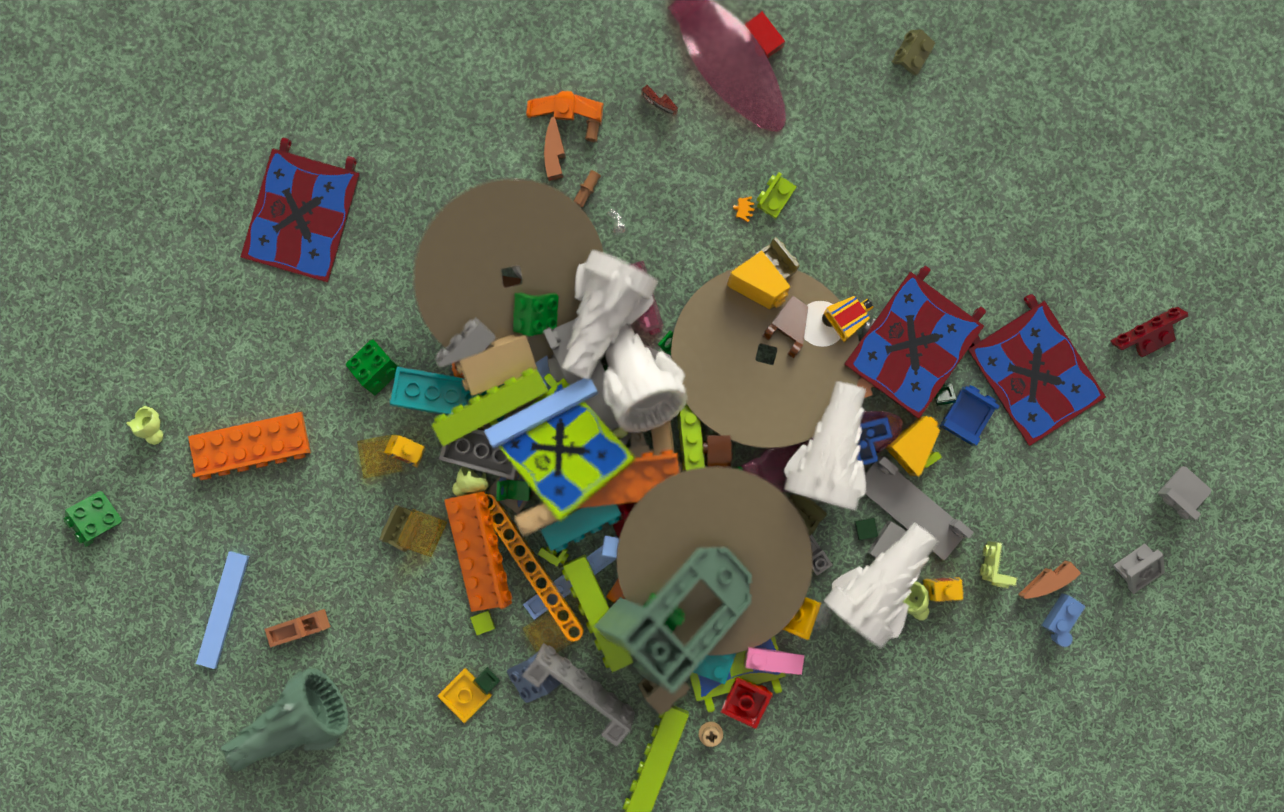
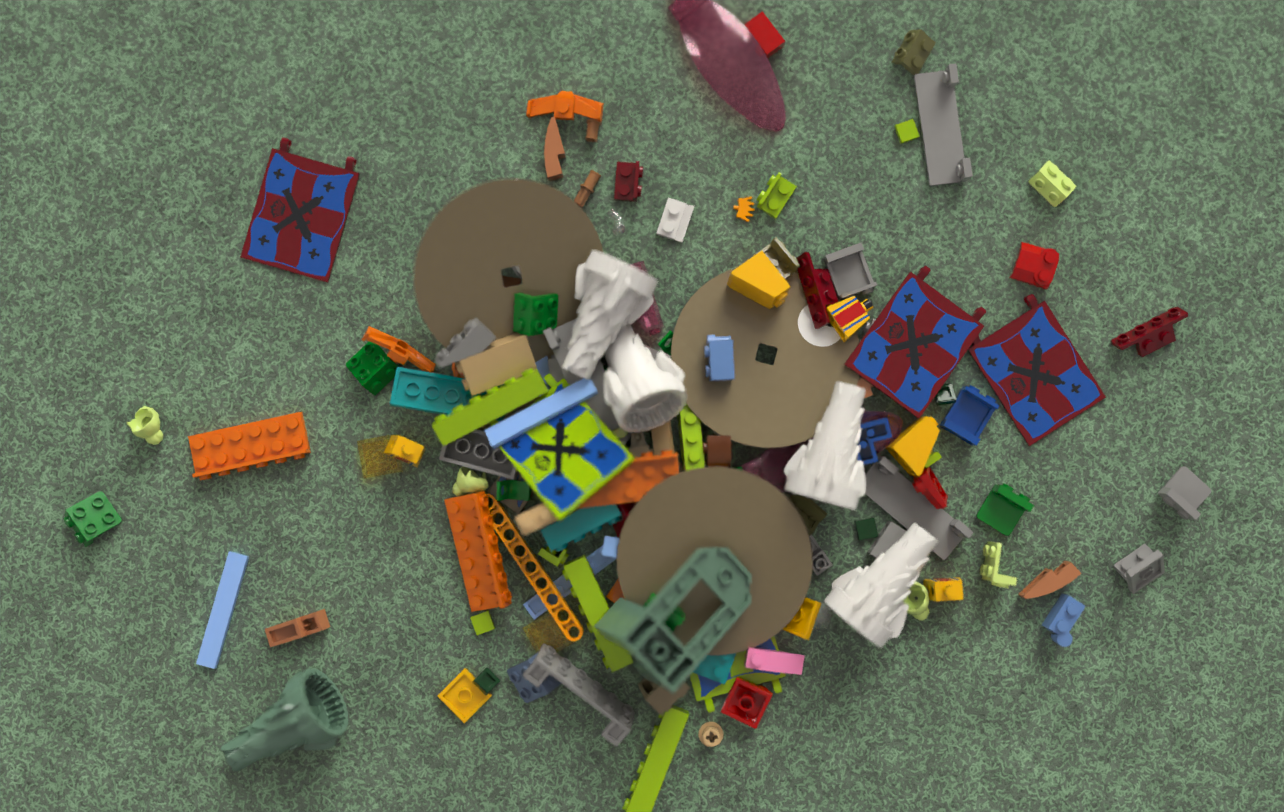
(395, 526): olive bracket -> none
(399, 350): none -> orange plate
(421, 533): clear yellow tile -> none
(627, 181): none -> dark red bracket
(663, 103): clear red slope -> none
(675, 220): none -> white plate
(720, 358): none -> medium blue hinge
(792, 323): flag -> none
(817, 290): none -> dark red bracket
(849, 272): none -> light grey panel
(906, 131): none -> lime tile
(931, 488): none -> red slope
(941, 127): none -> light grey bracket
(1003, 508): none -> green bracket
(1035, 265): none -> red slope
(1052, 184): none -> yellowish green bracket

